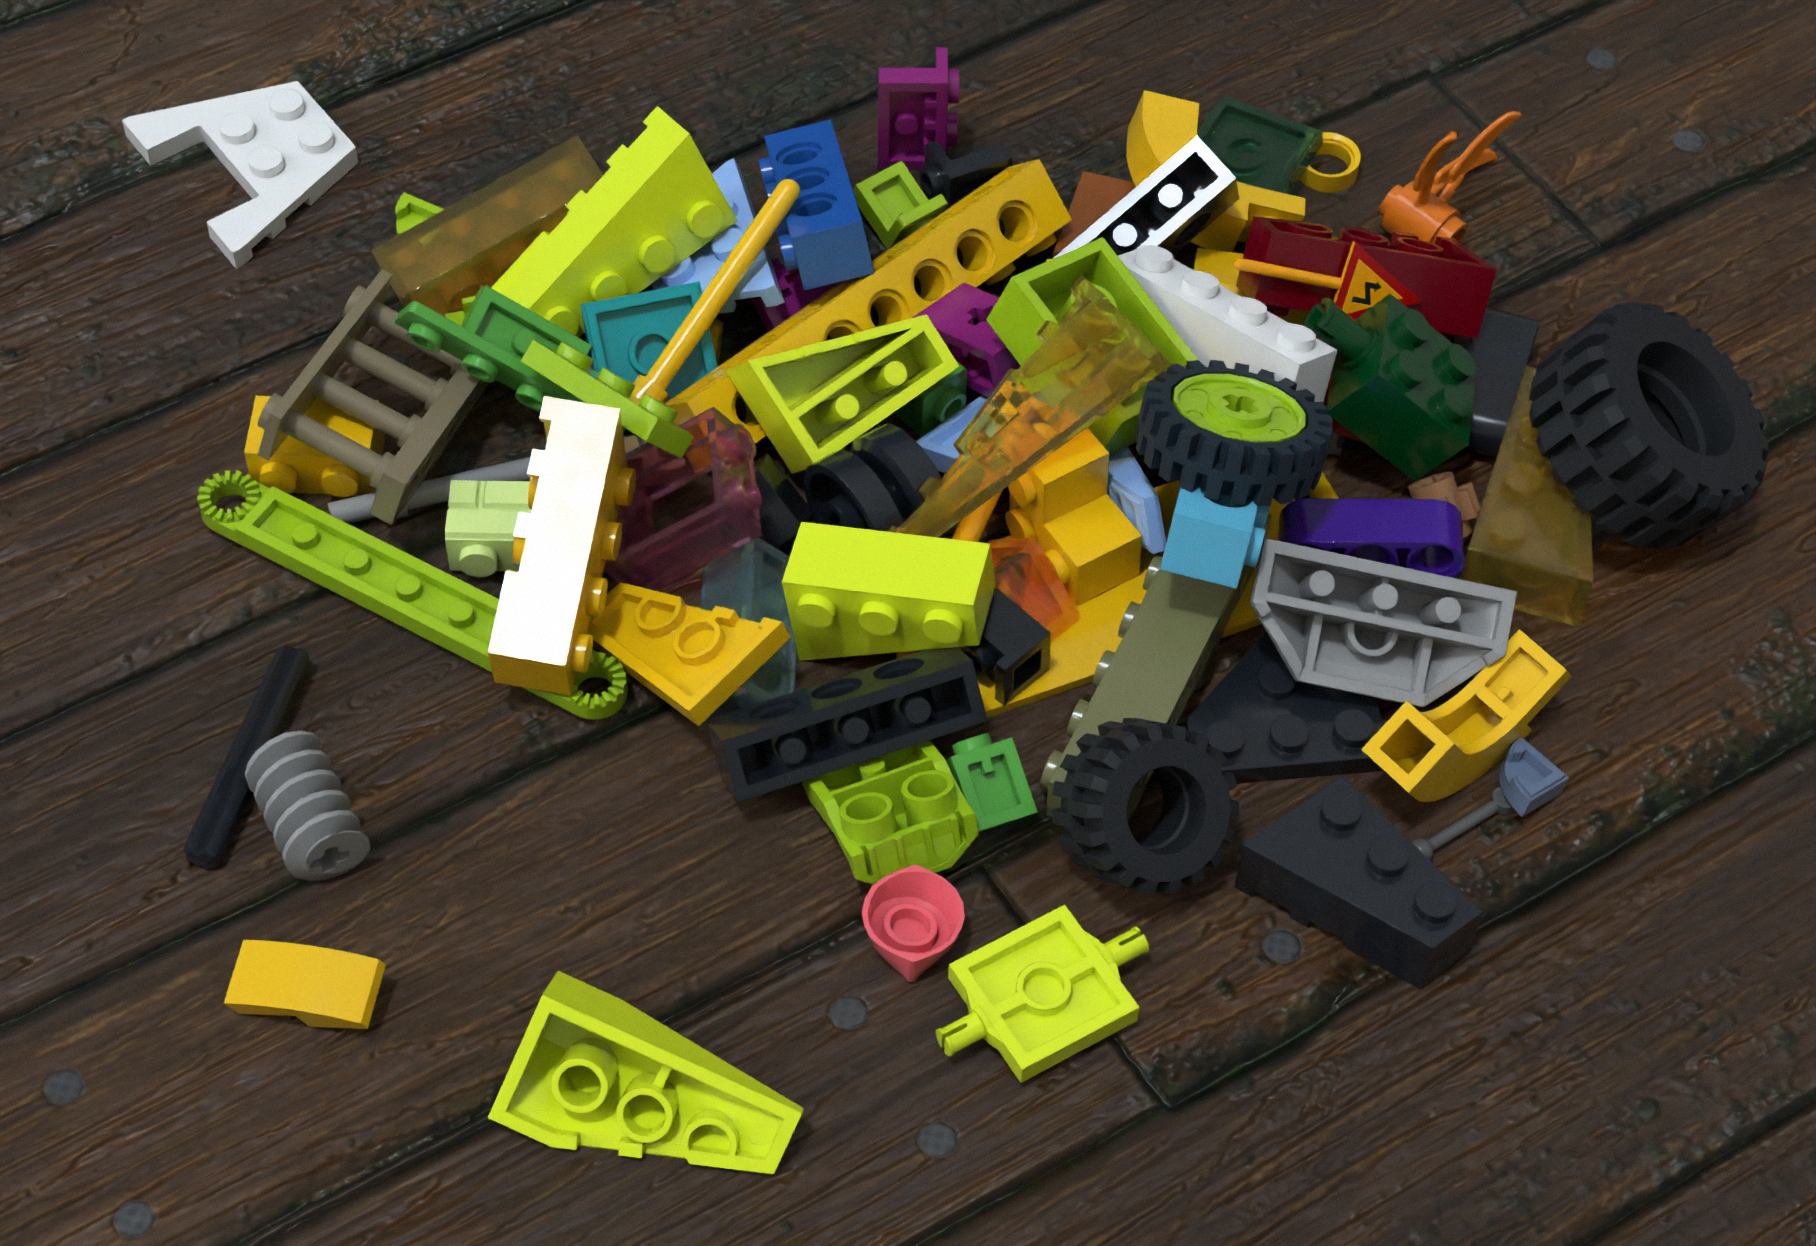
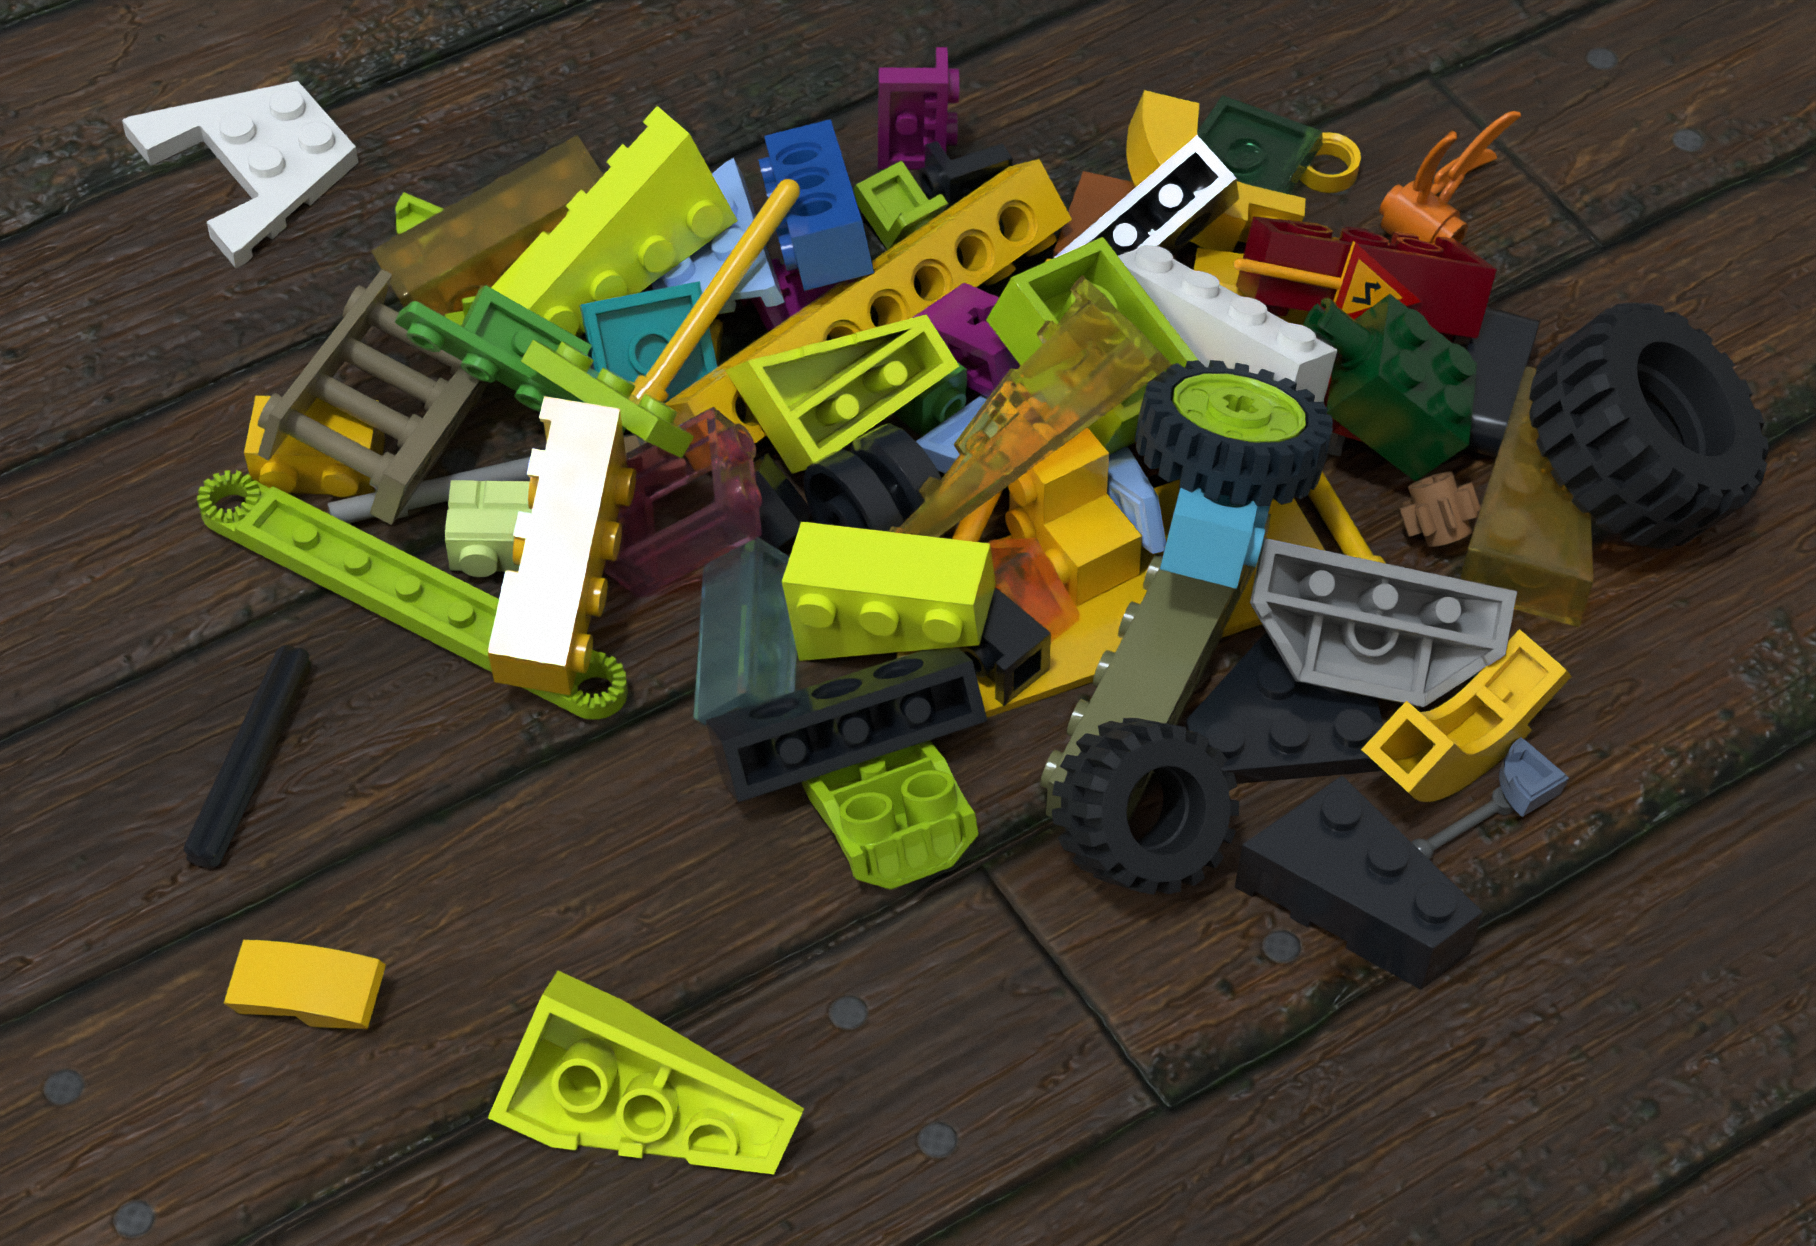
(306, 807): light grey piece -> none
(683, 651): yellow wing -> none
(913, 919): coral hat -> none
(992, 781): bright green bracket -> none
(1043, 992): neon yellow plate -> none
(1390, 531): dark purple beam -> none

